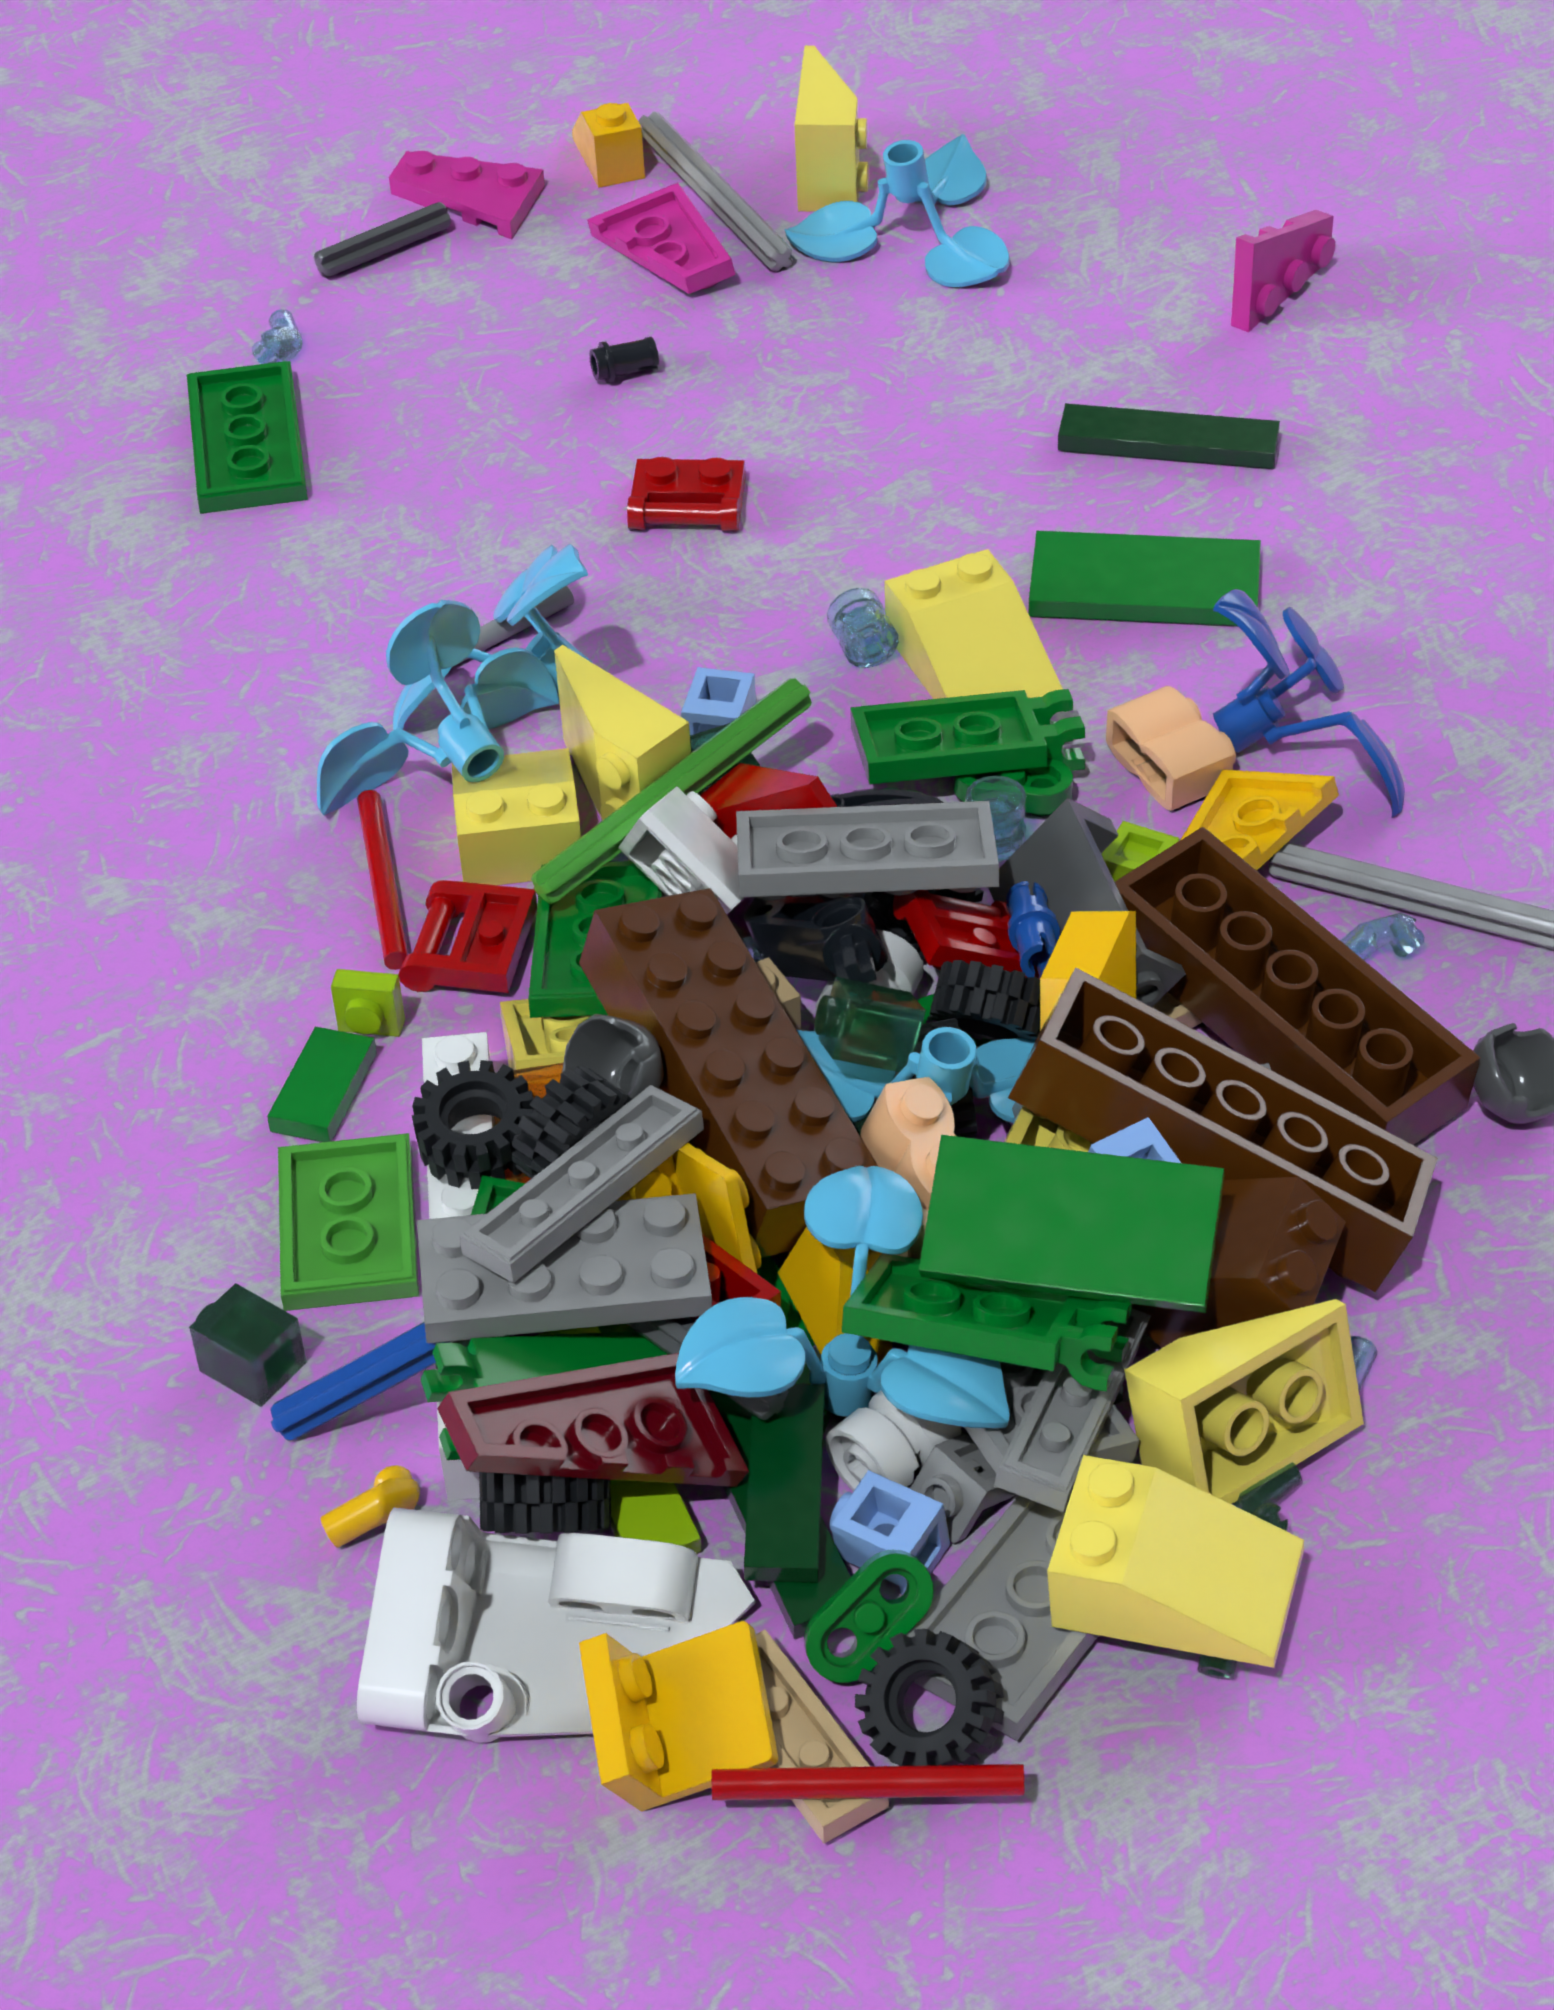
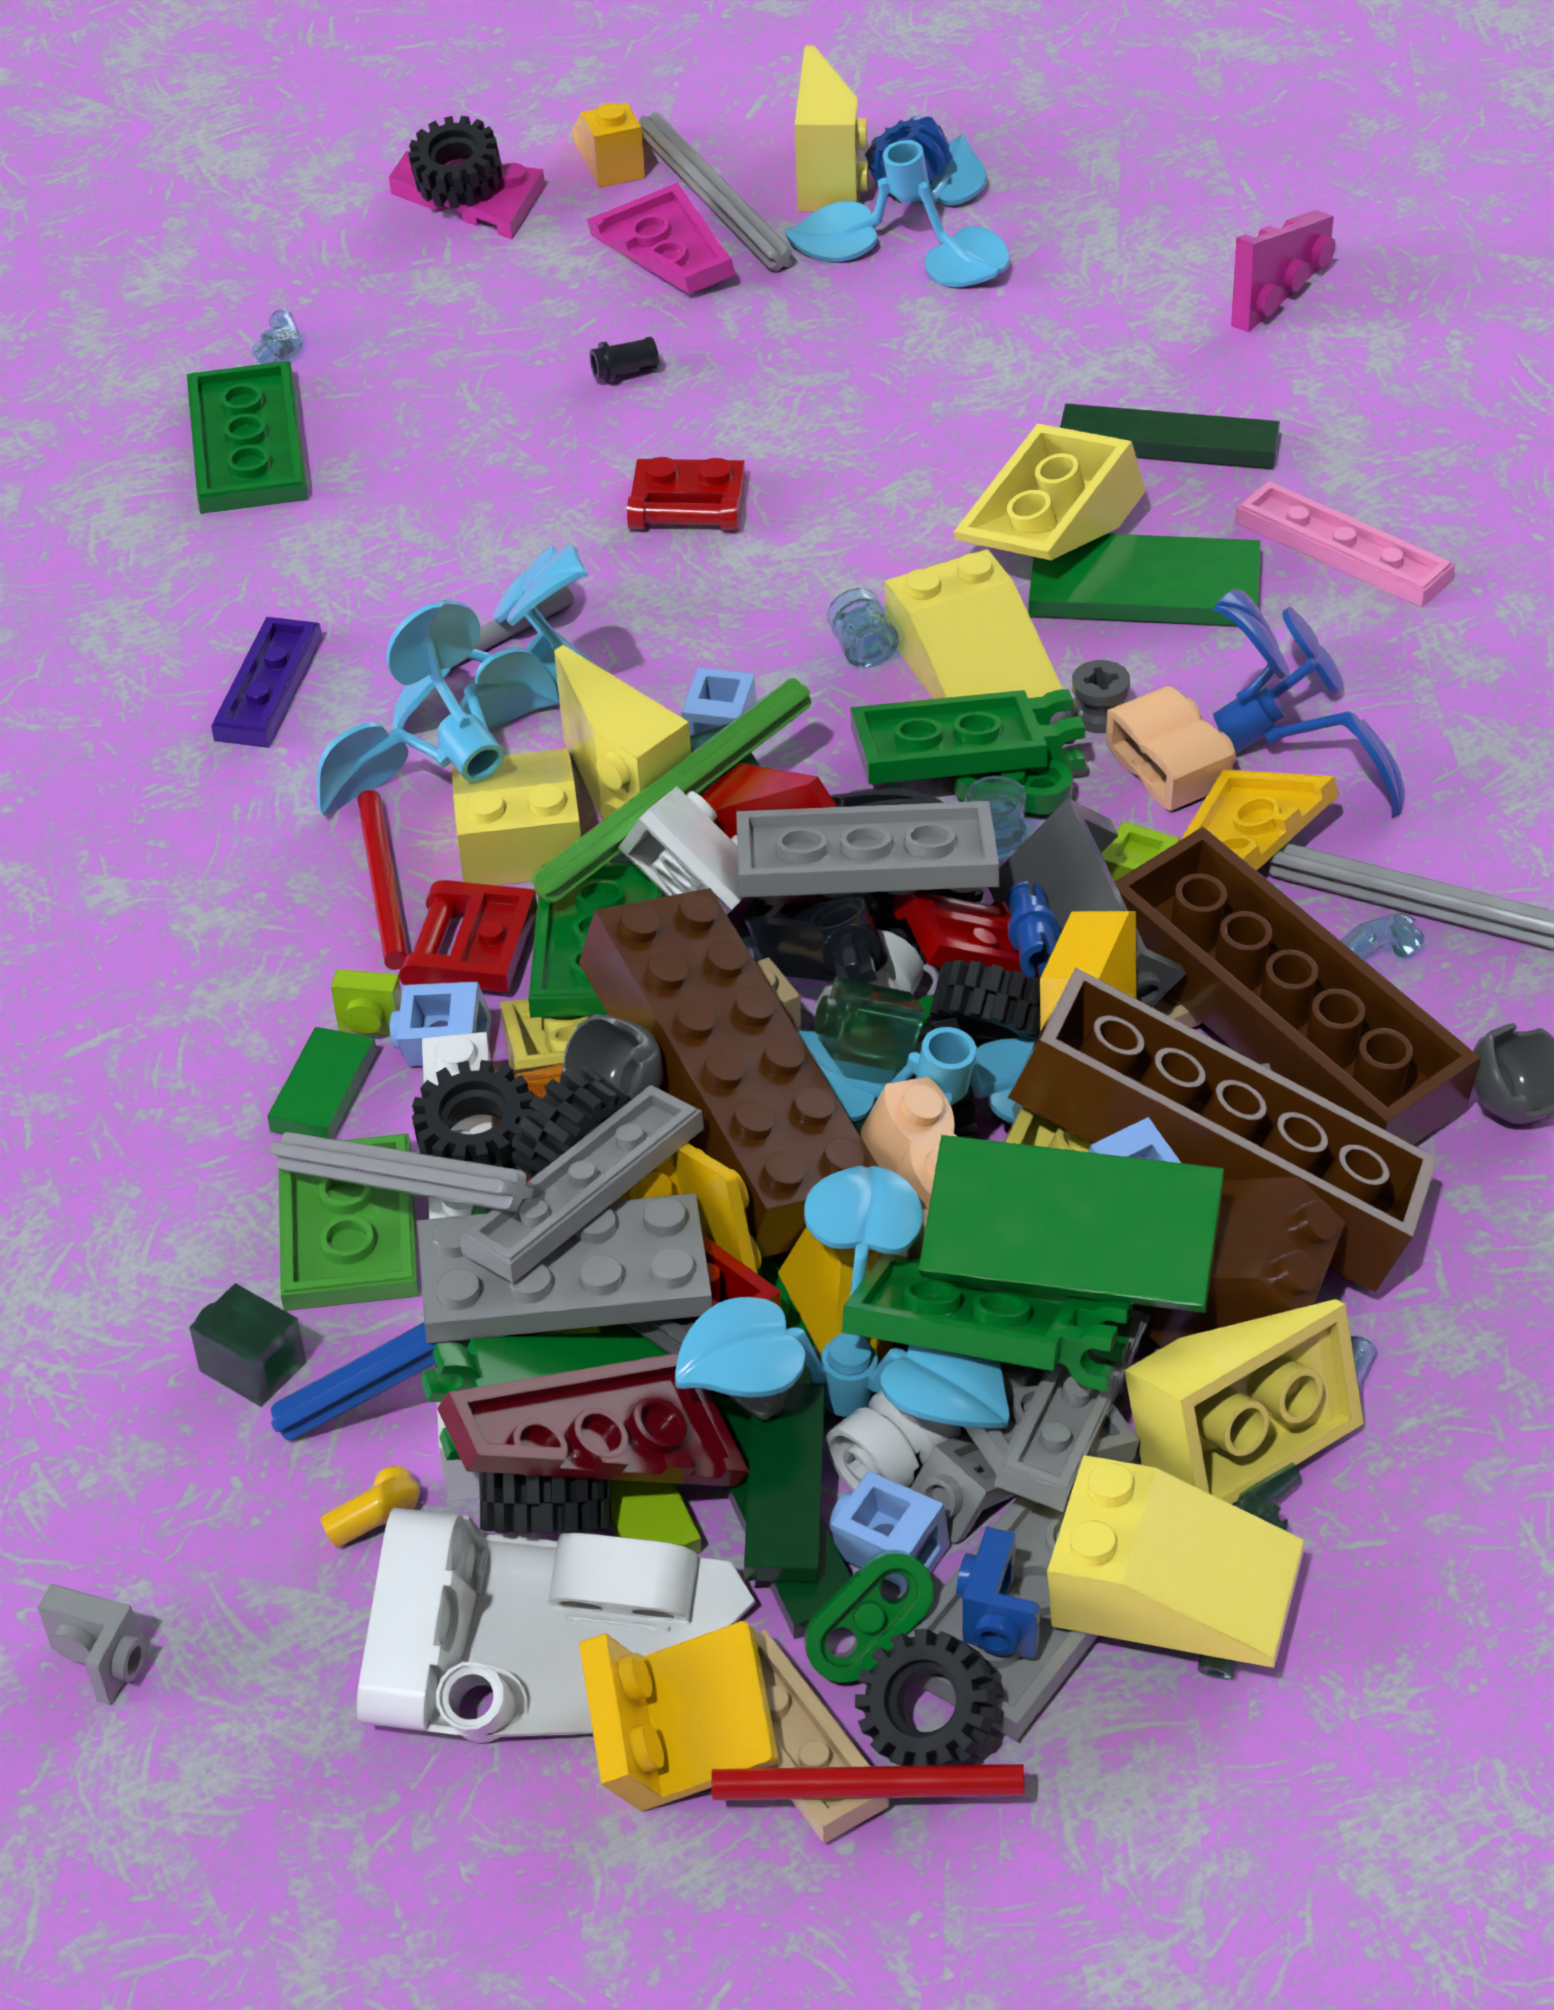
(96, 1634): none -> light grey bracket
(267, 682): none -> dark purple tile
(382, 239): dark grey axle -> none
(402, 1171): none -> light grey axle
(437, 1012): none -> light blue brick
(450, 143): none -> black tyre
(917, 129): none -> blue gear
(989, 1614): none -> blue bracket
(1056, 494): none -> light yellow slope
(1098, 688): none -> dark grey wheel
(1345, 543): none -> bright pink tile

